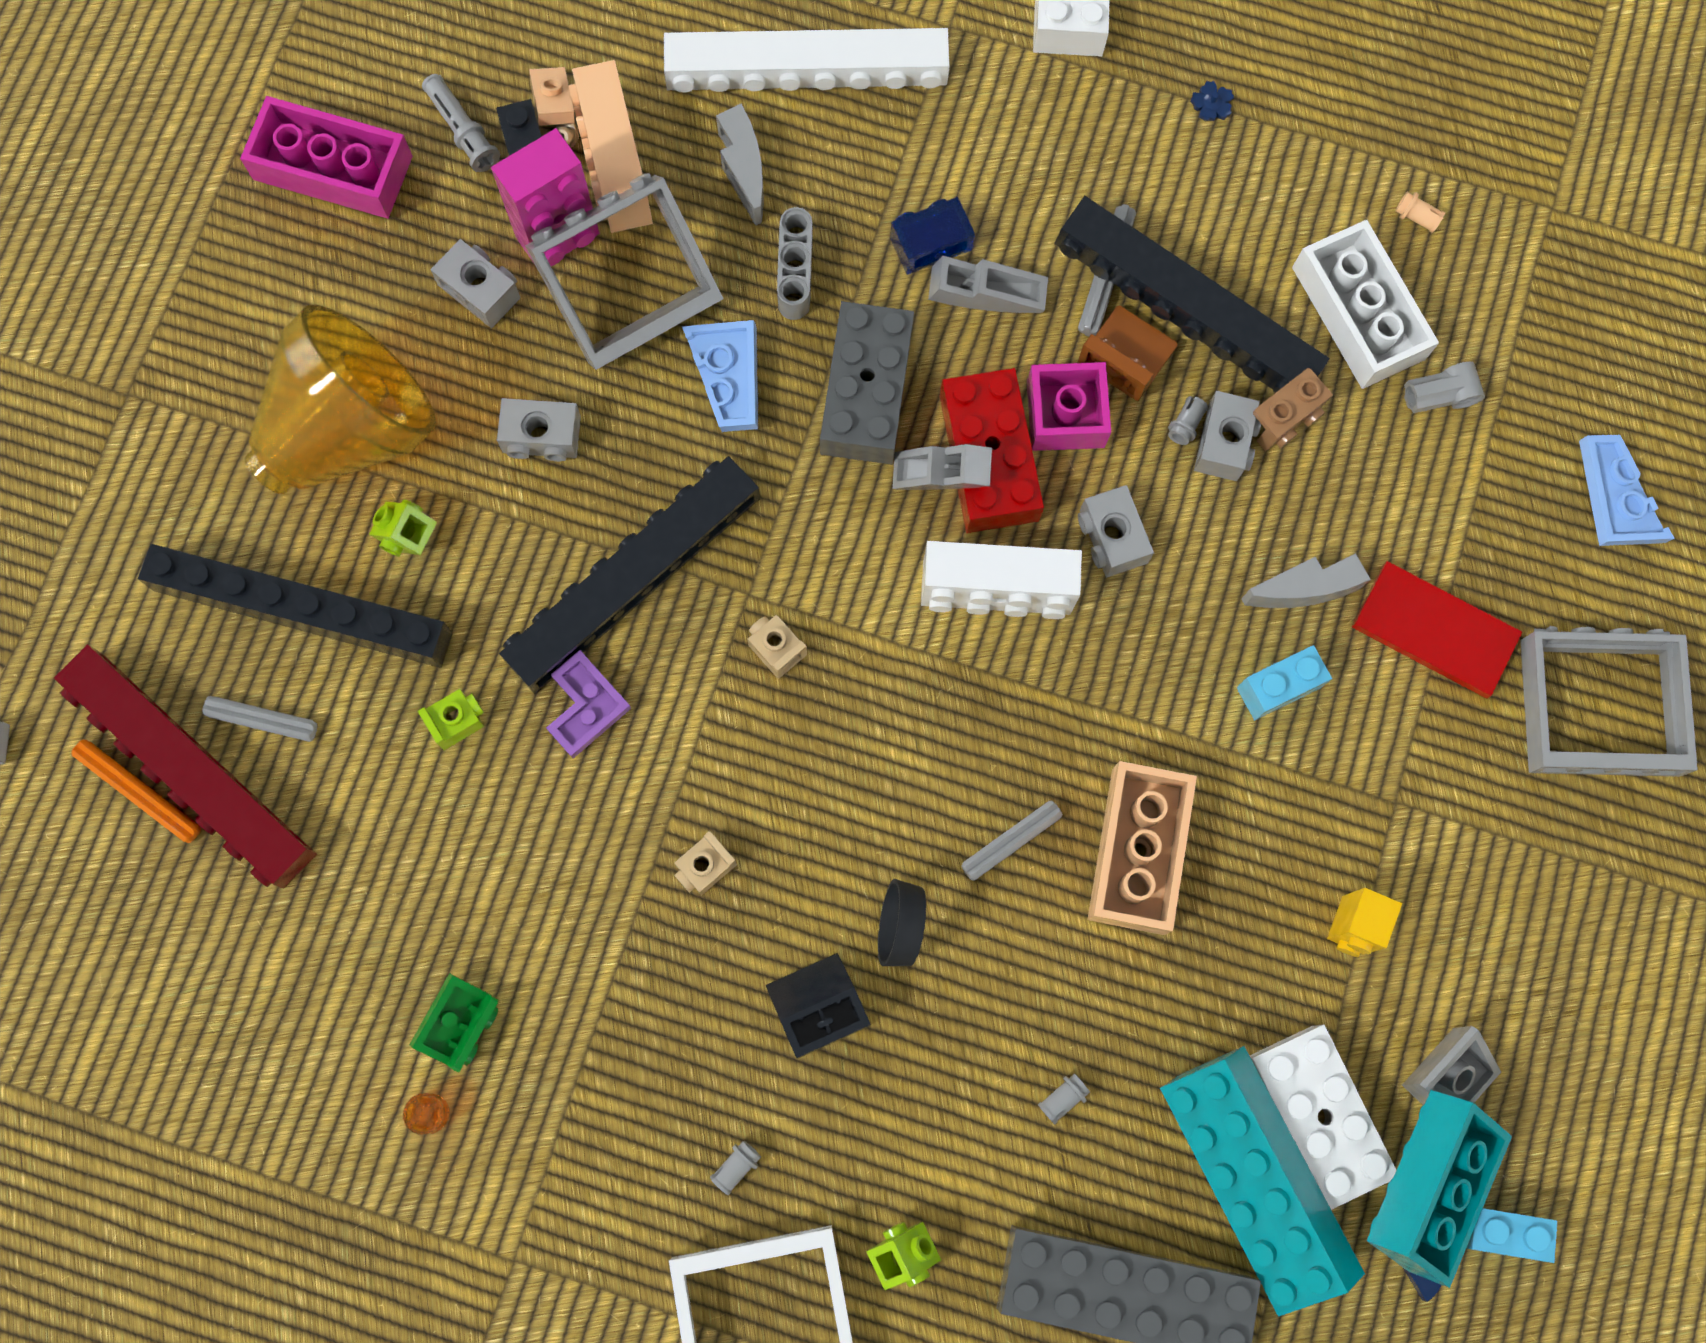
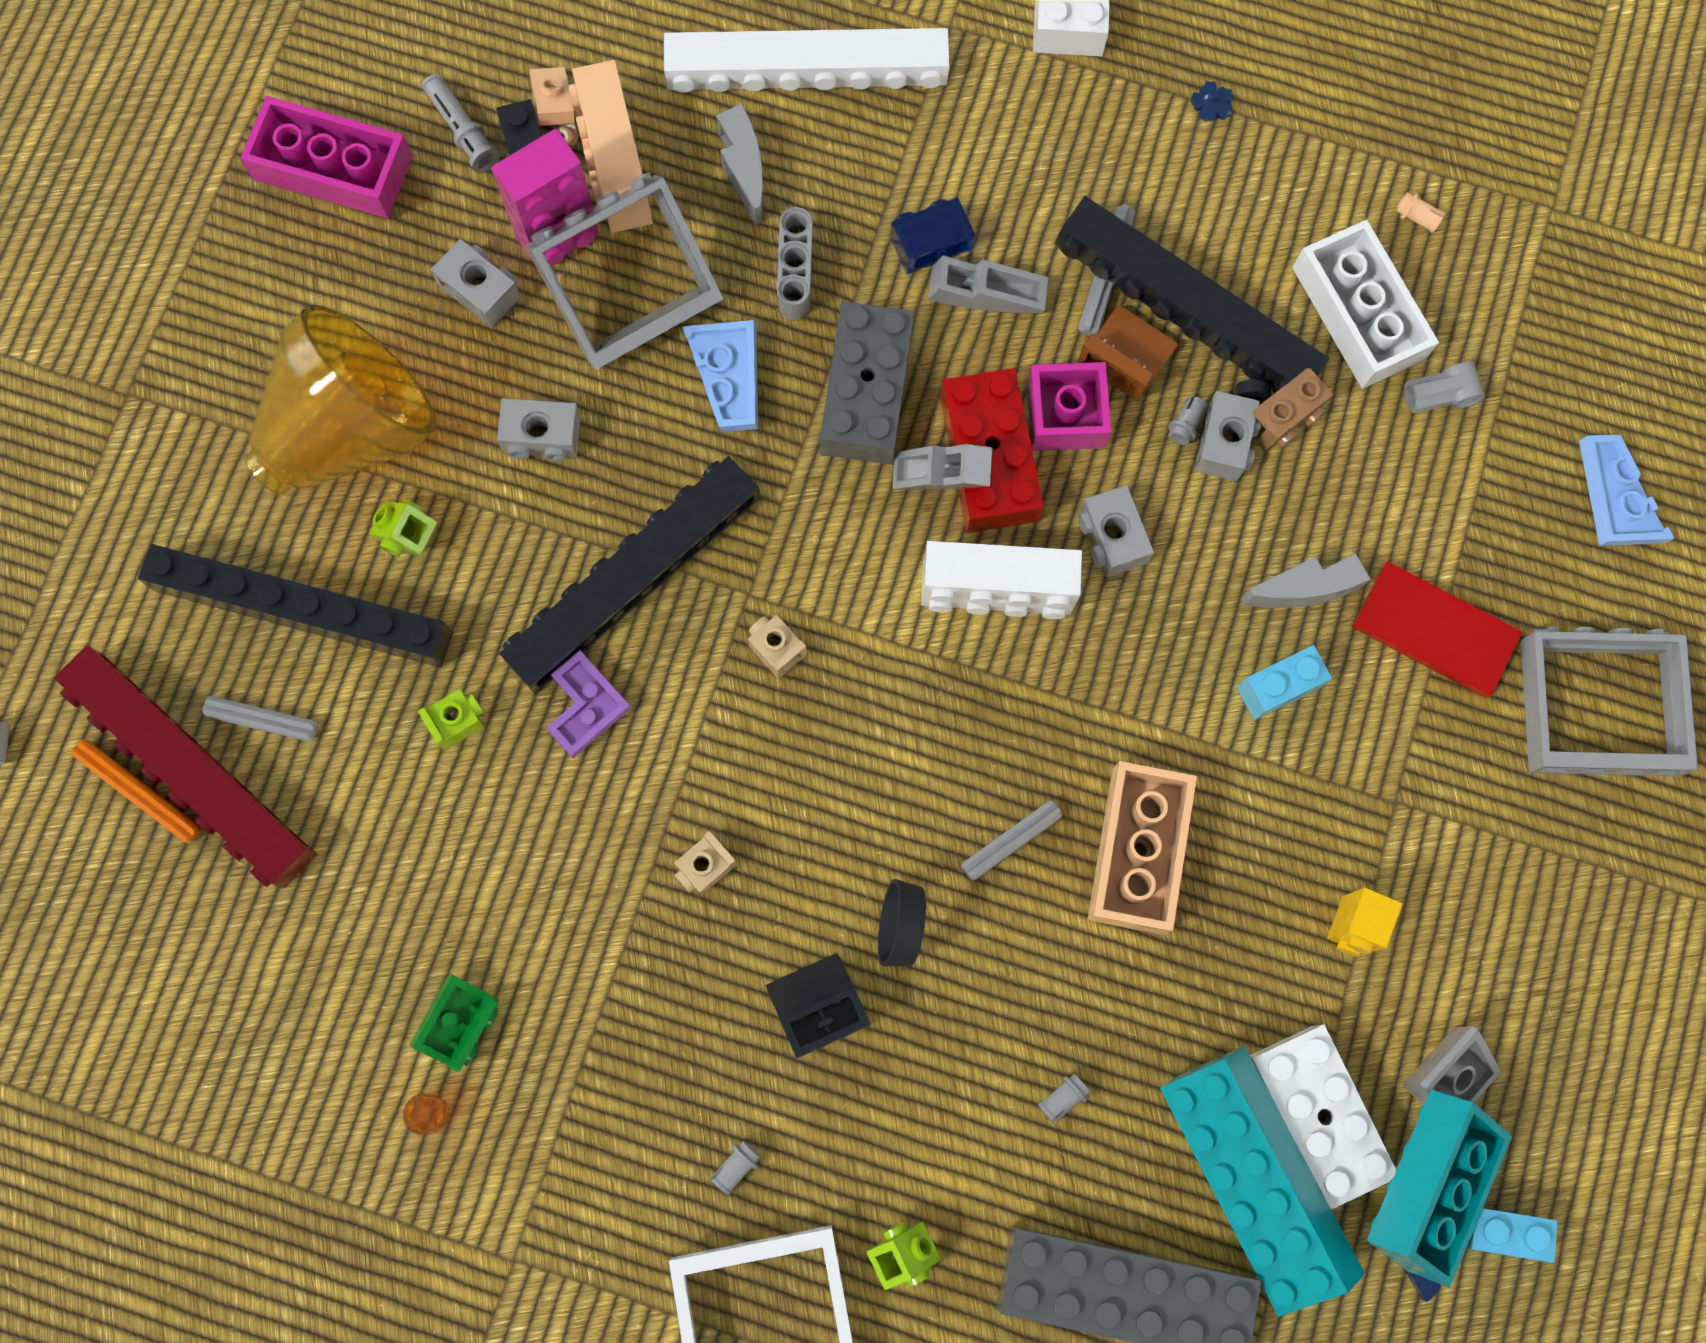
(1253, 389): none -> black tile

